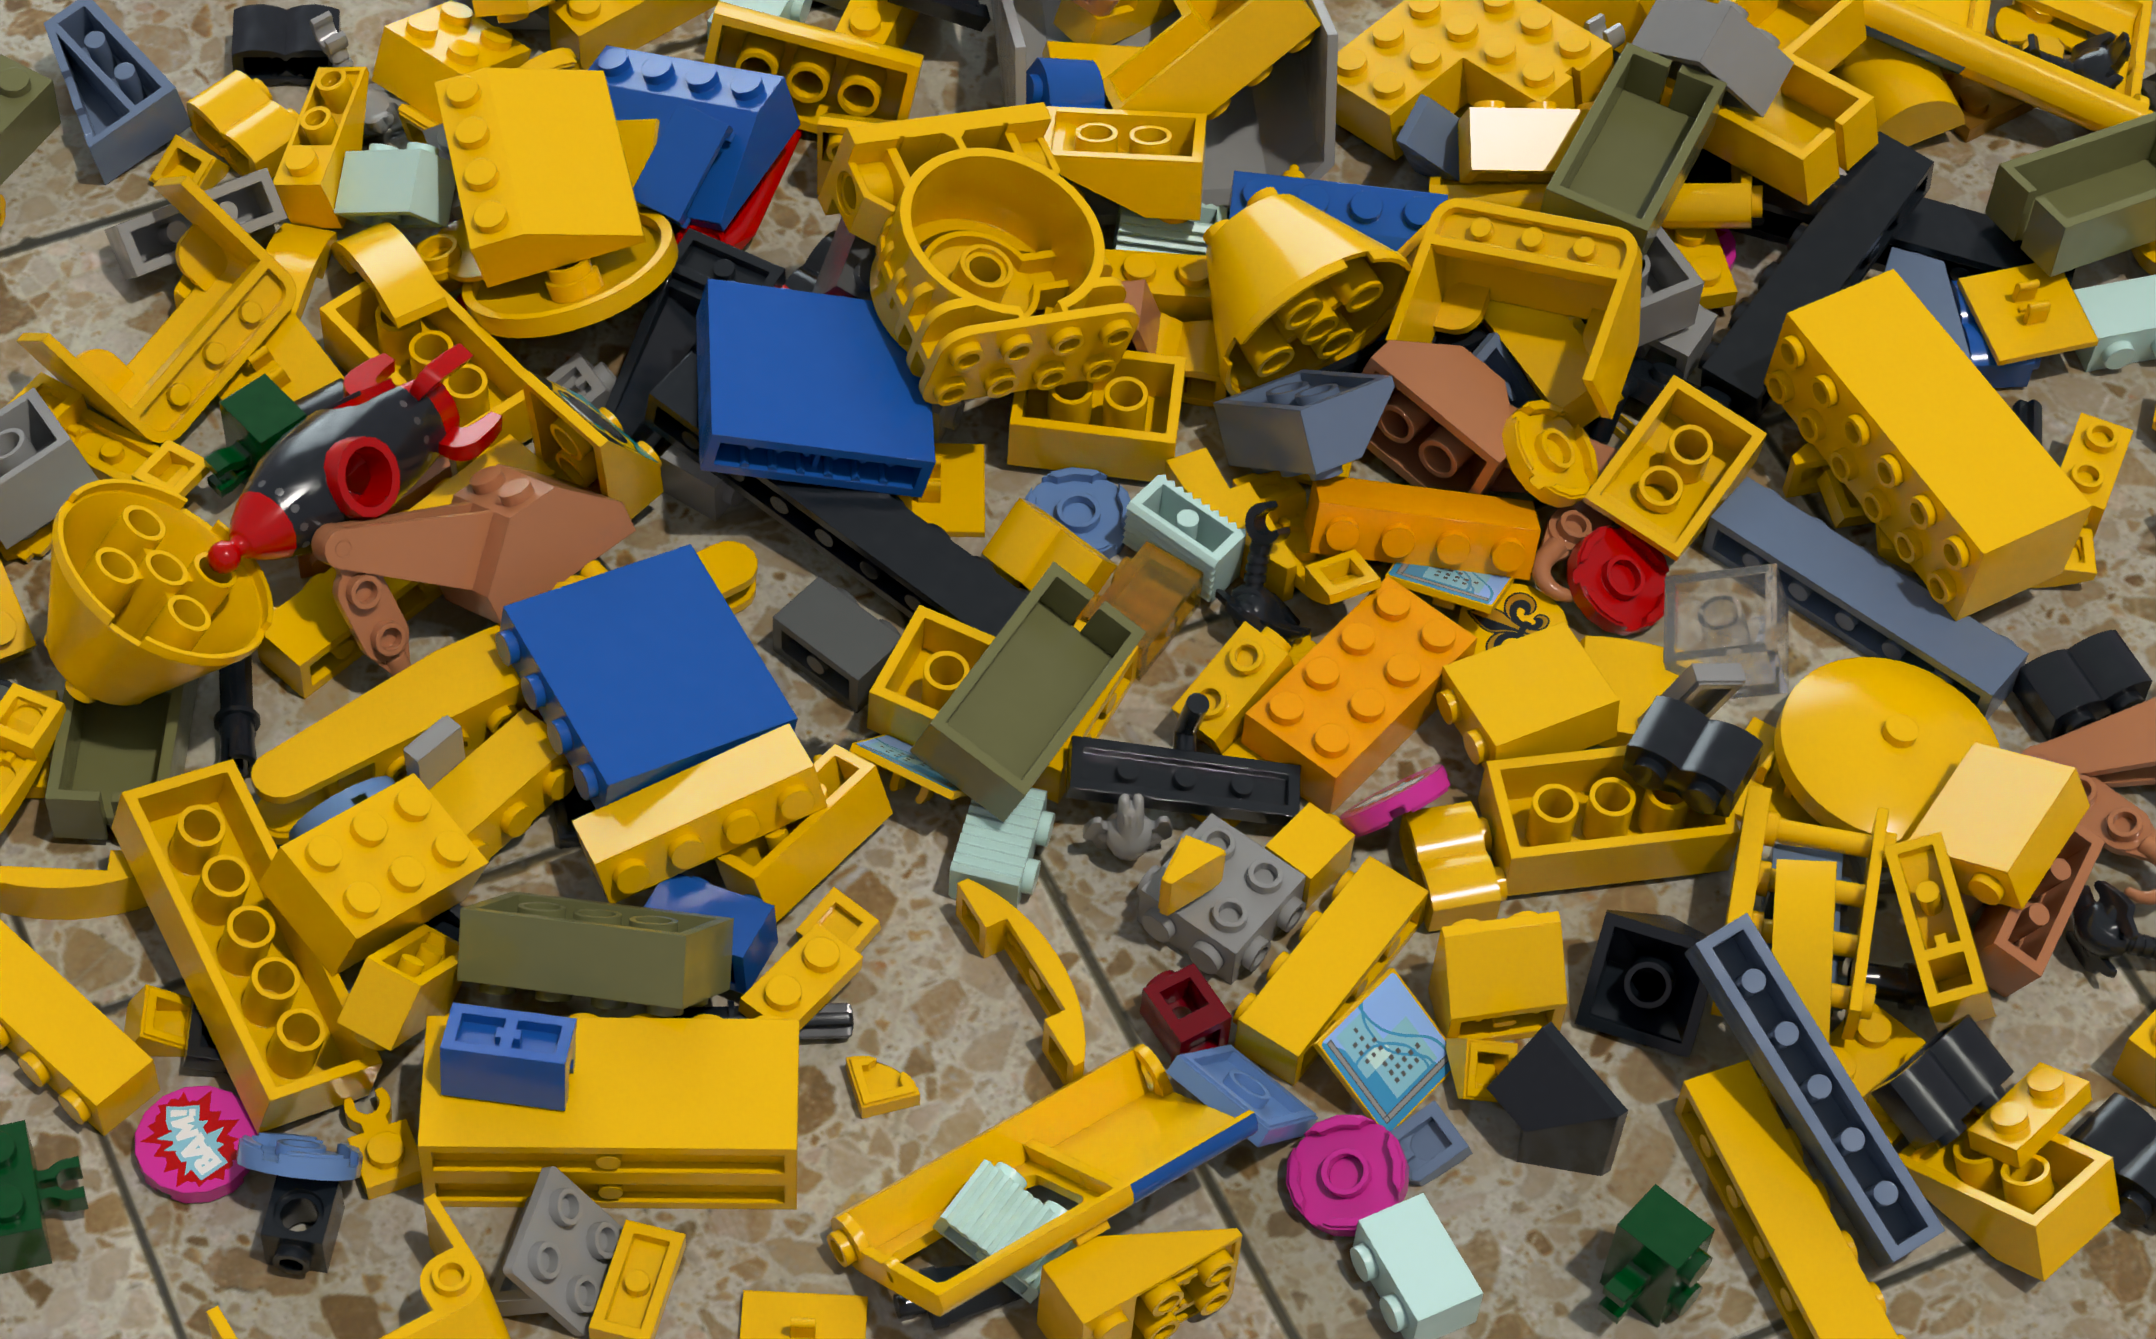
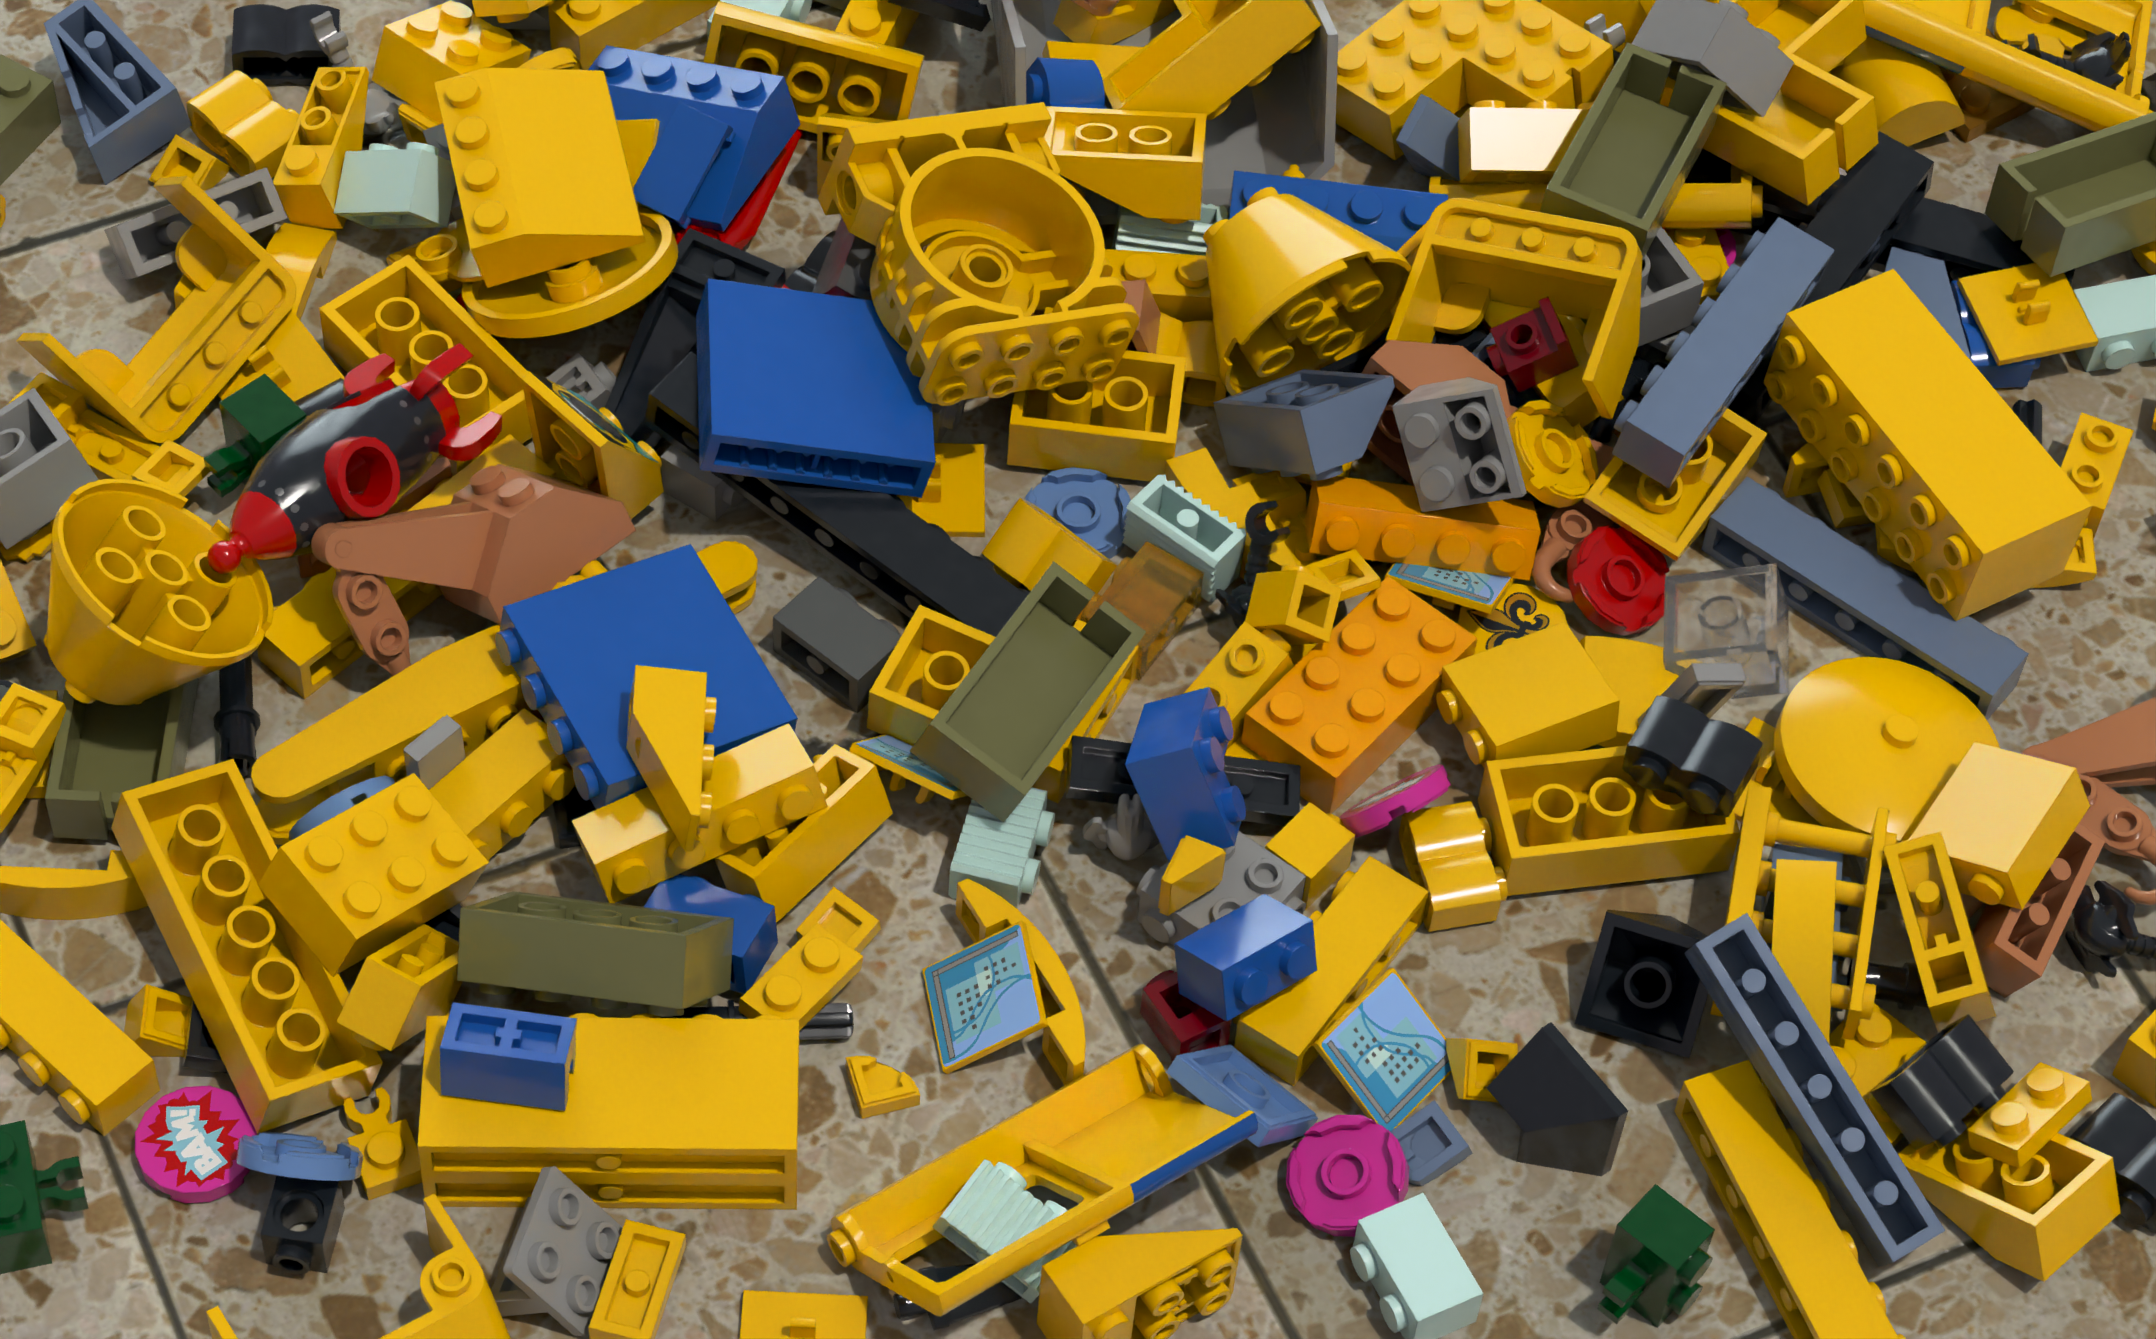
(393, 271): yellow slope -> none
(668, 746): none -> yellow slope
(984, 997): none -> piece
(1181, 772): none -> blue brick
(1245, 957): none -> blue brick
(1294, 605): none -> yellow brick
(1458, 444): none -> light grey slope
(1499, 977): yellow slope -> none
(1532, 347): none -> dark red brick
(1721, 352): none -> sand blue brick
(2081, 684): black brick -> none

